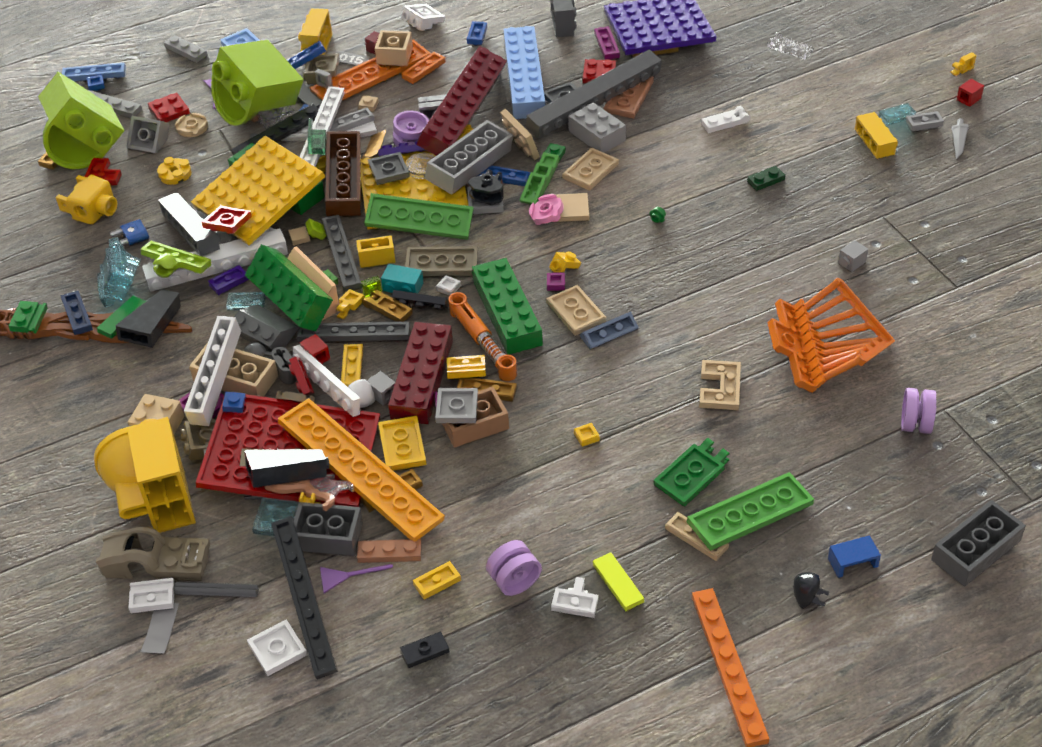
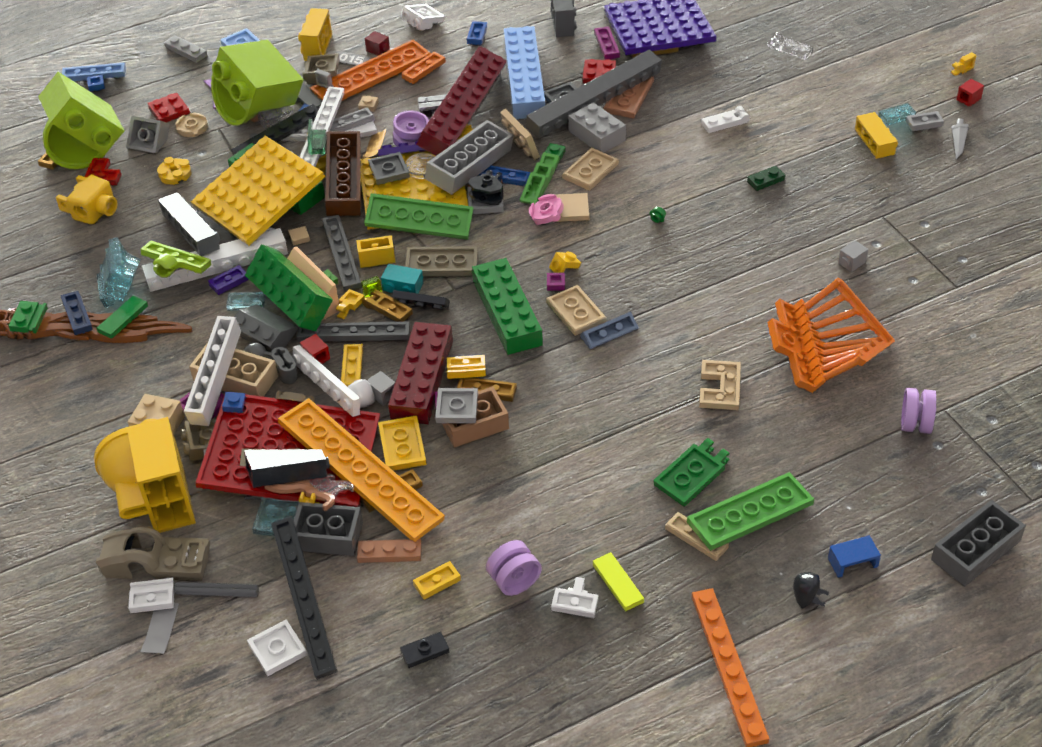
(120, 106): light grey plate -> none
(133, 232): blue piece -> none
(150, 319): black slope -> none
(226, 219): red plate -> none
(297, 368): red plate -> none
(306, 55): blue tile -> none
(315, 229): lime plate -> none
(332, 577): medium lavender piece -> none
(393, 48): tan brick -> none
(448, 285): white tile -> none
(482, 336): orange piece -> none
(586, 434): yellow tile -> none

